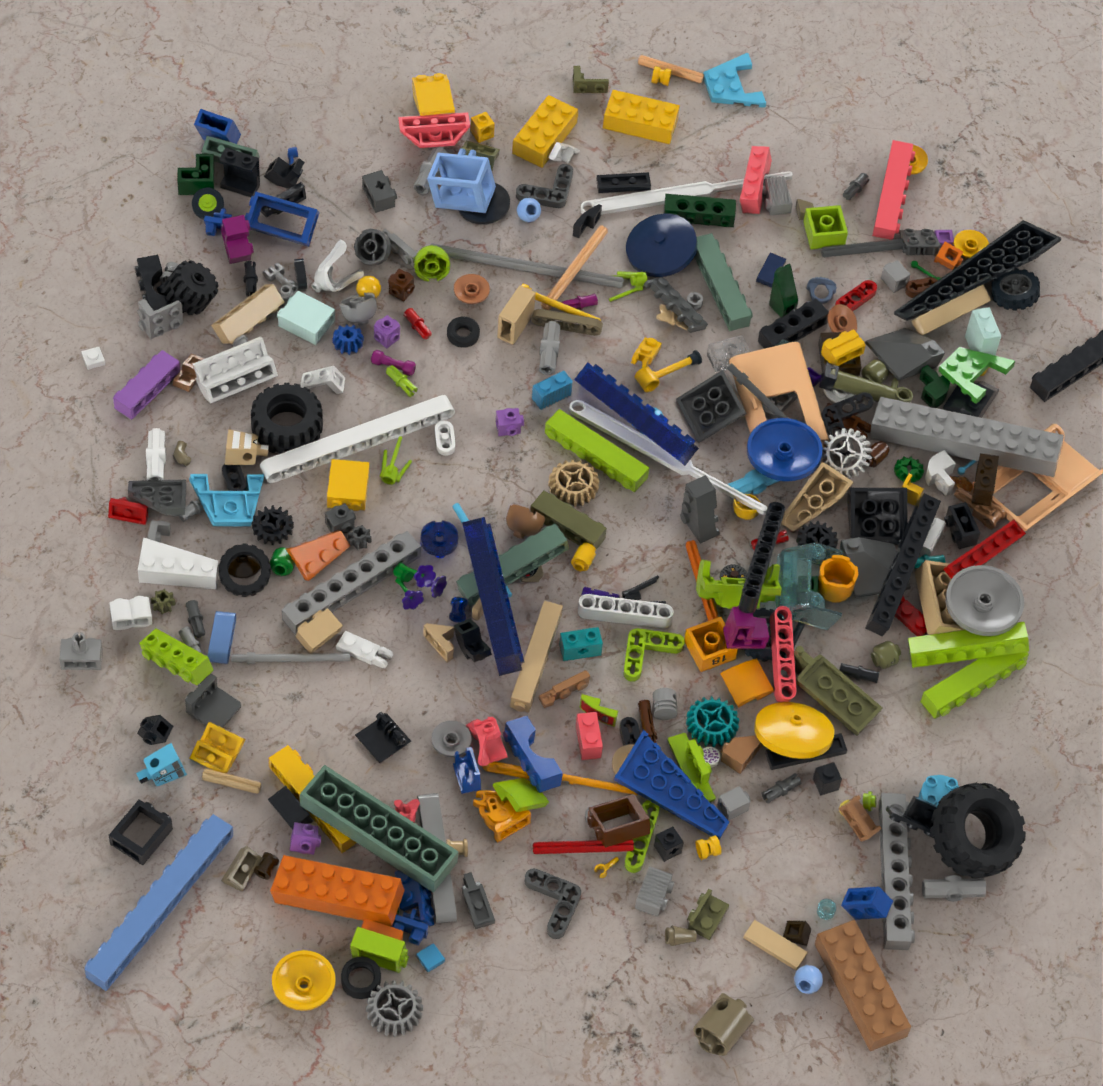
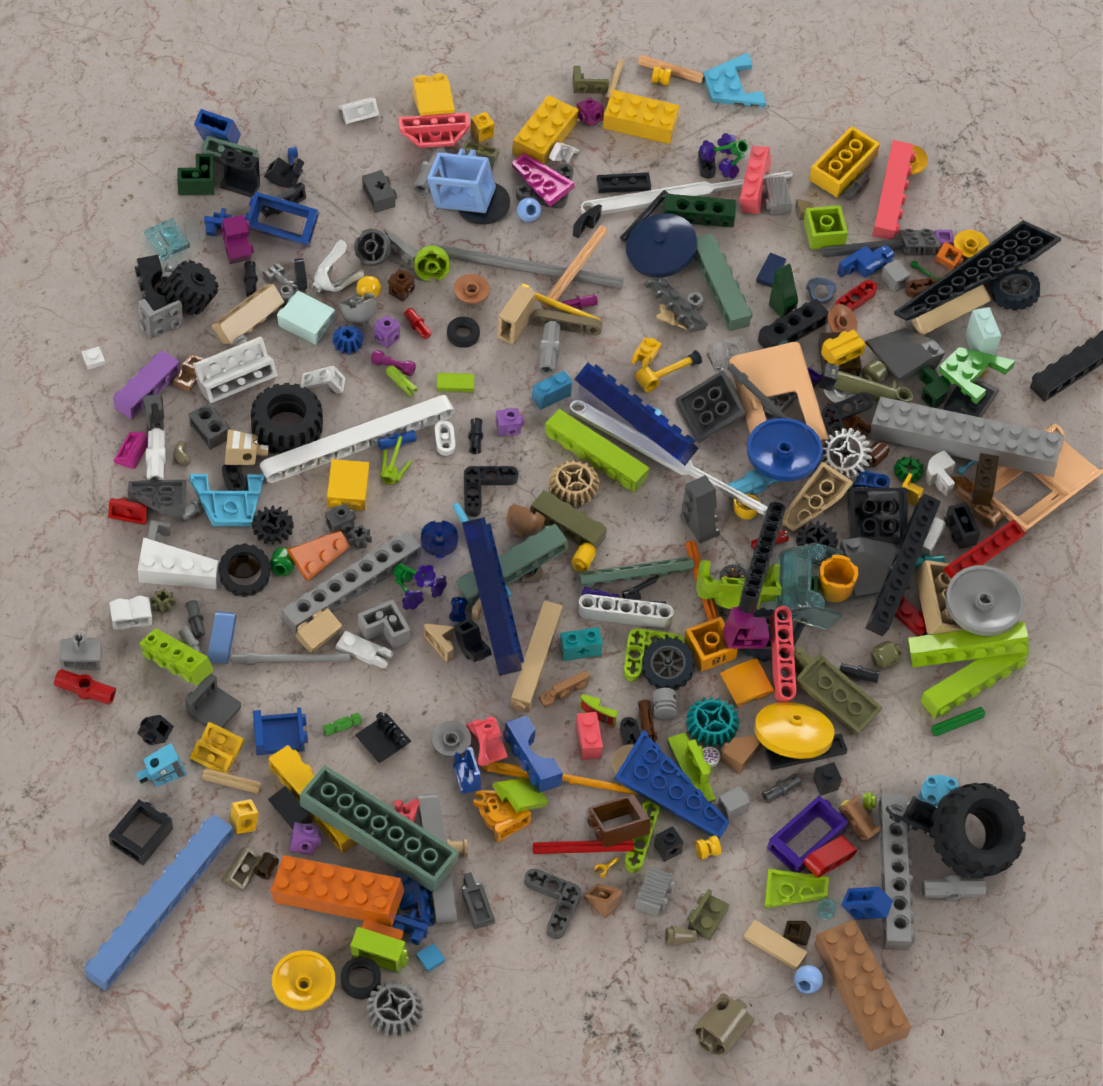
(95, 690): none -> red piece
(132, 449): none -> dark pink slope
(154, 411): none -> dark grey hinge
(171, 234): none -> clear light blue plate
(206, 202): black wheel -> none
(209, 426): none -> dark grey brick
(243, 816): none -> yellow brick
(278, 731): none -> blue panel
(342, 724): none -> bright green axle
(359, 110): none -> white panel
(384, 620): none -> light grey brick
(388, 442): none -> blue pin
(455, 382): none -> lime tile
(475, 436): none -> black pin
(481, 479): none -> black beam
(543, 180): none -> dark pink wing
(590, 111): none -> magenta brick
(604, 899): none -> medium nougat slope
(615, 78): none -> tan bar
(636, 279): lime plant -> none
(643, 570): none -> sand green plate
(645, 214): none -> black bar
(672, 646): none -> black wheel
(702, 167): none -> black beam
(729, 146): none -> dark purple plant
(793, 888): none -> lime wing
(817, 808): none -> dark purple piece
(830, 856): none -> red beam
(844, 161): none -> yellow brick
(866, 261): none -> blue plate
(871, 480): none -> blue piece
(958, 721): none -> green axle

